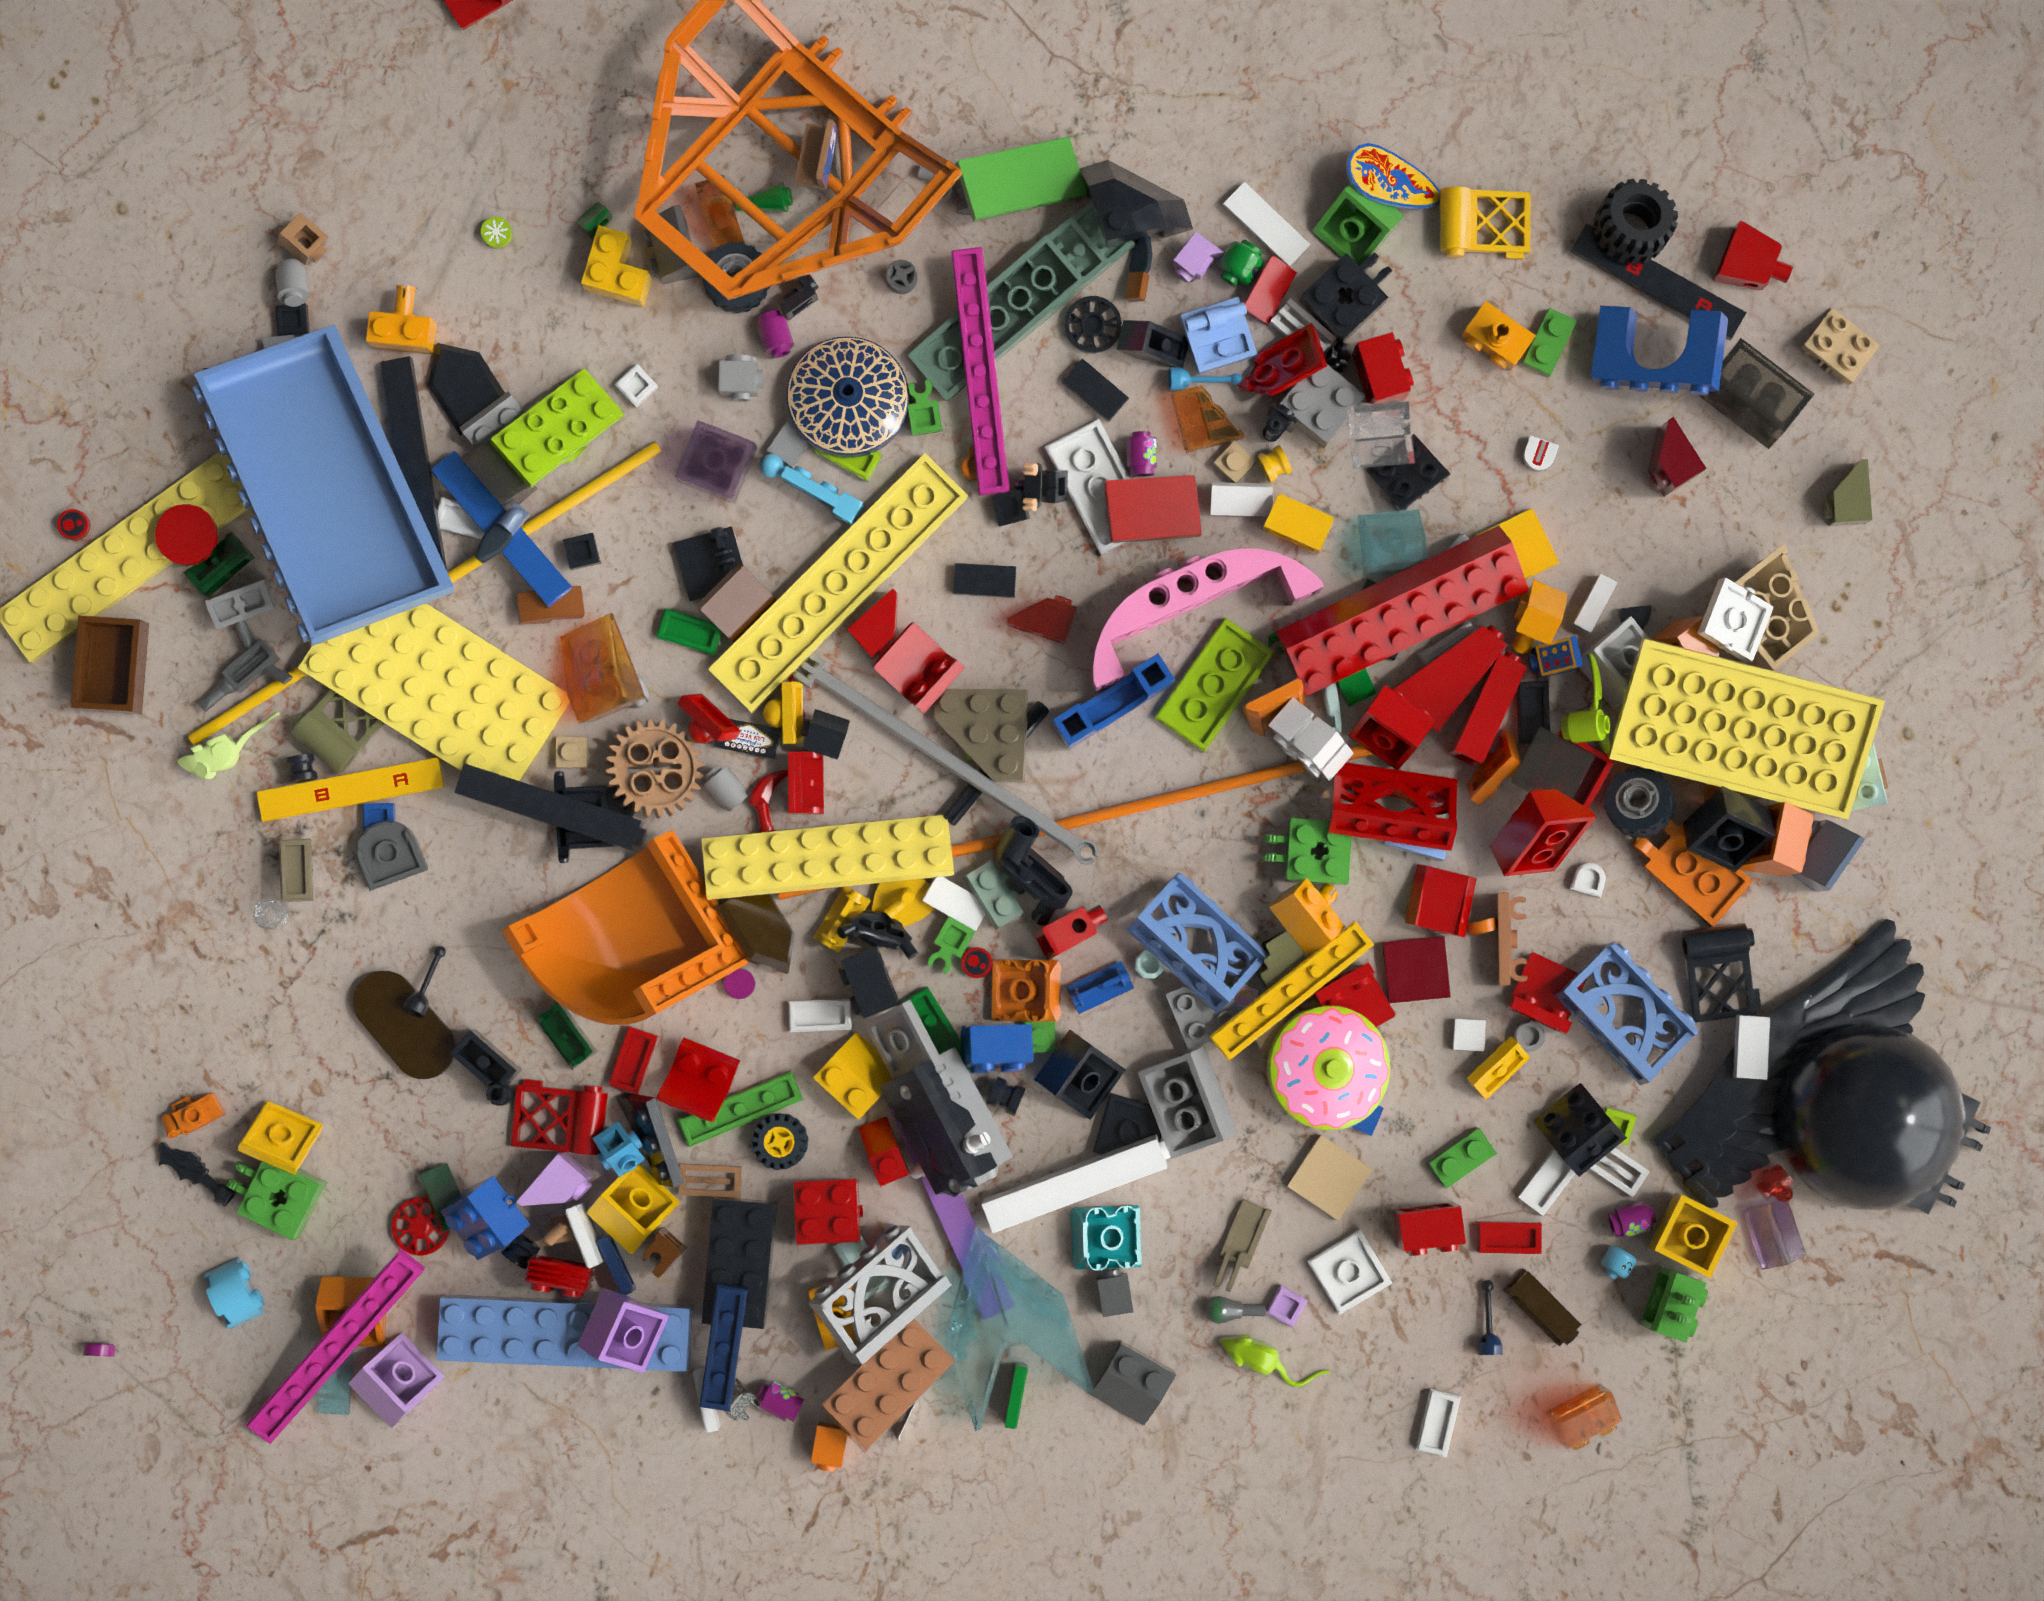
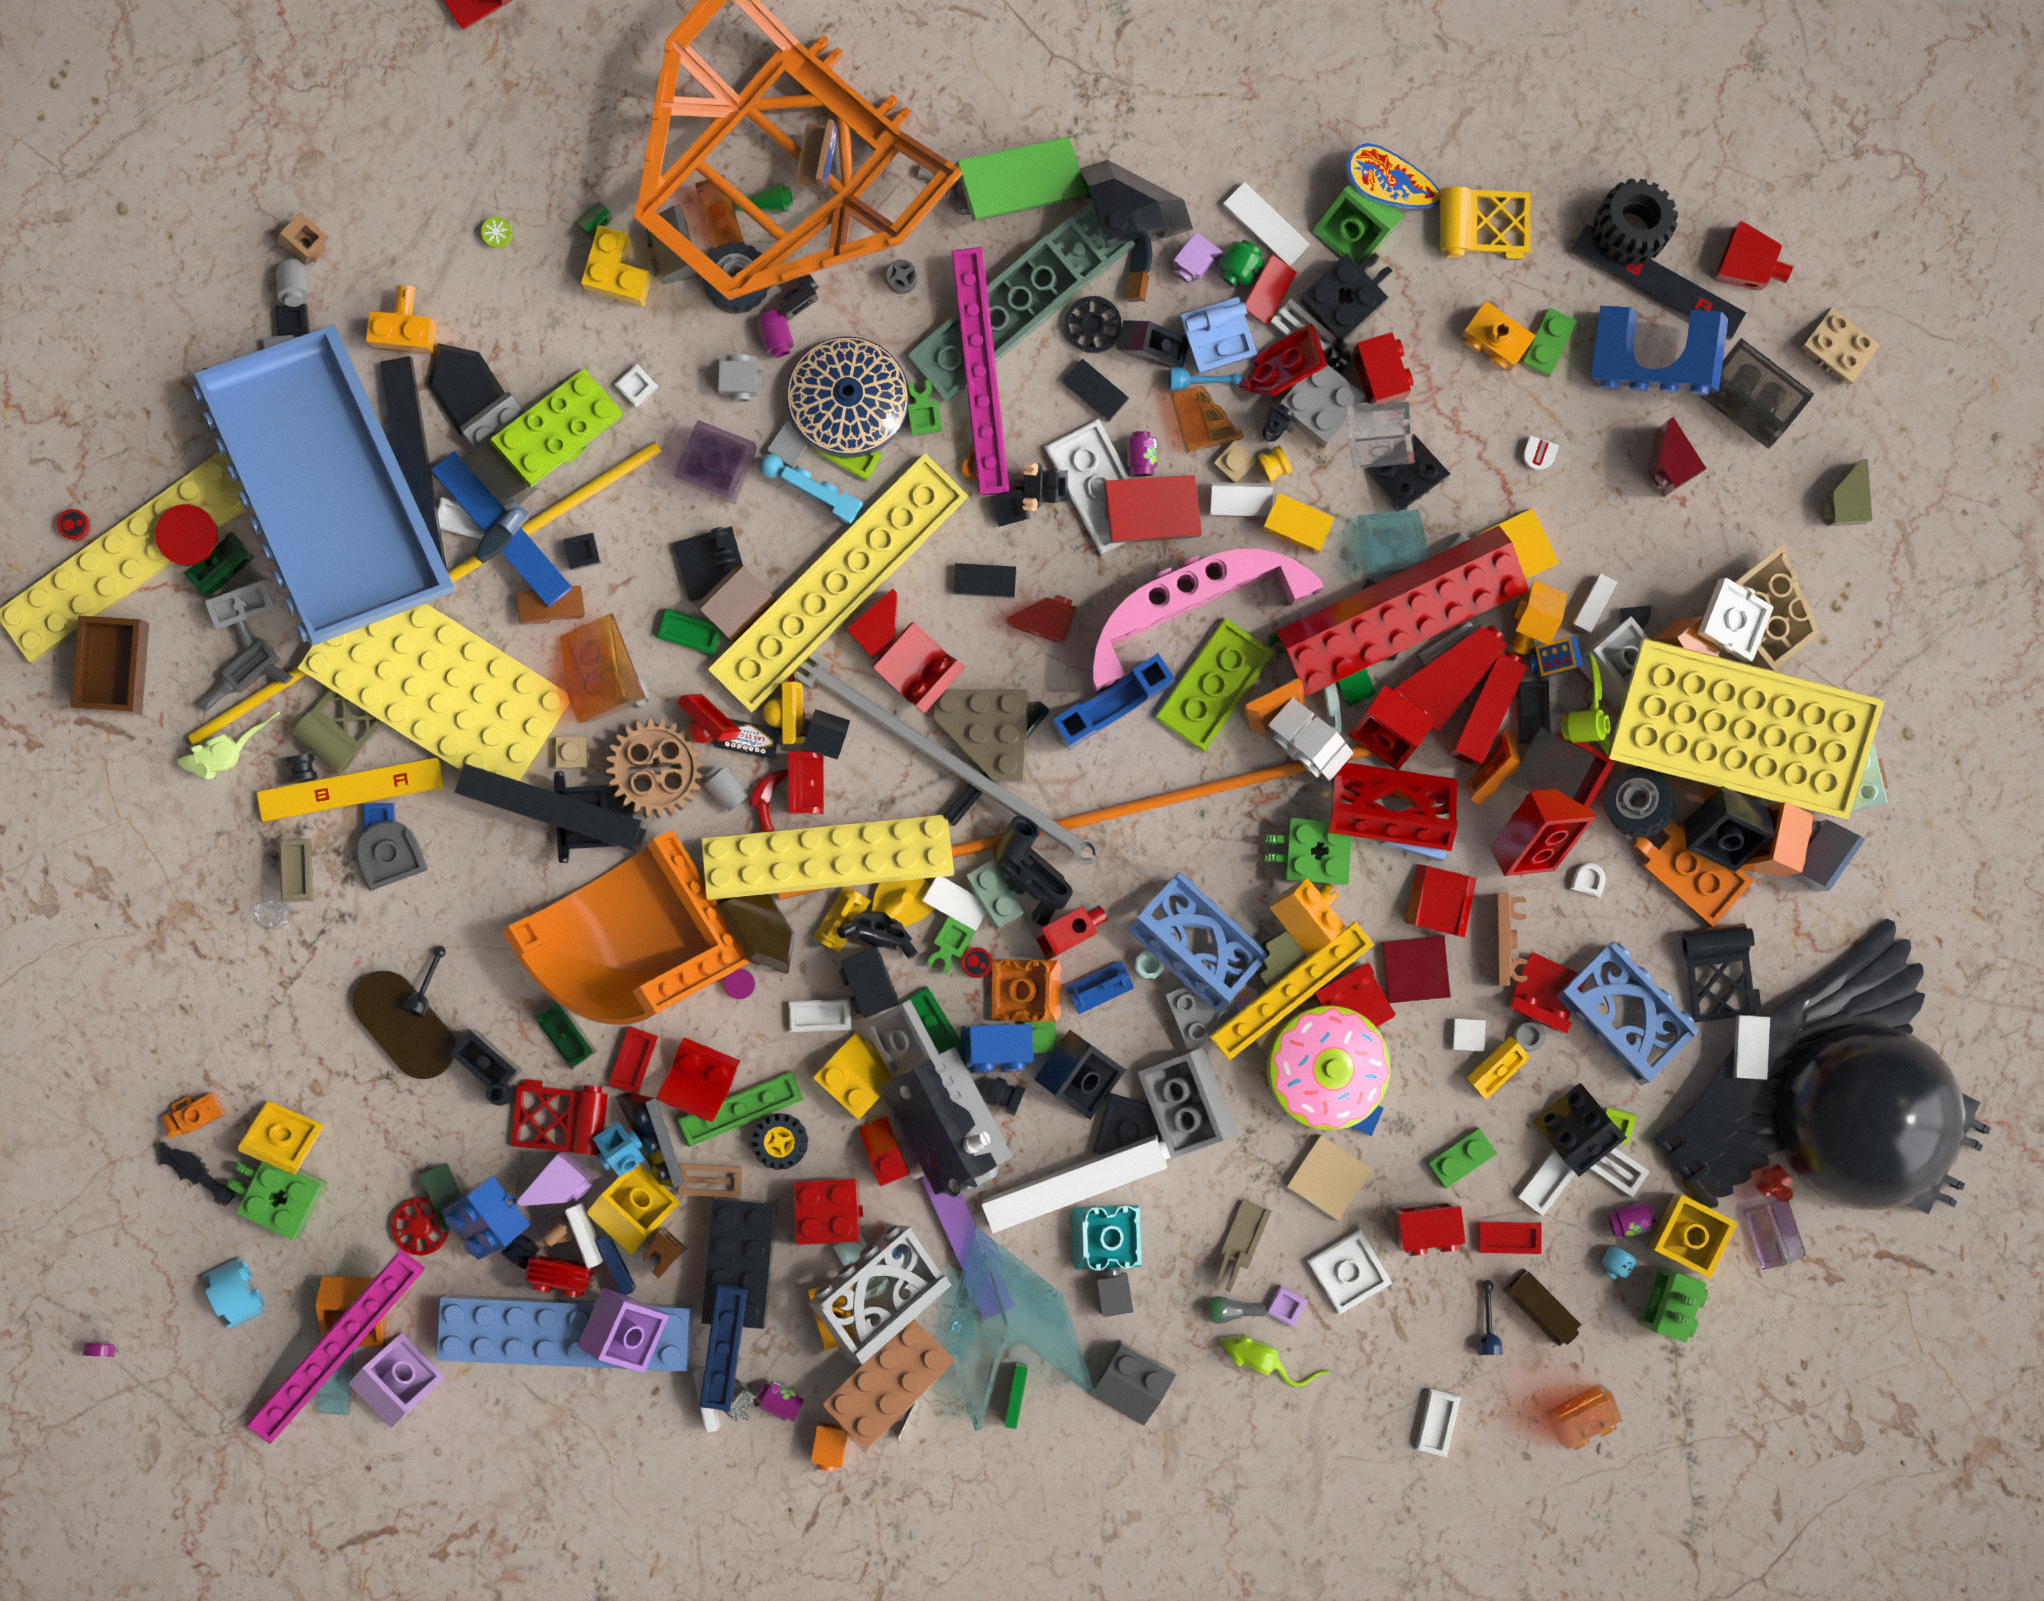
(1483, 926): orange tile -> none

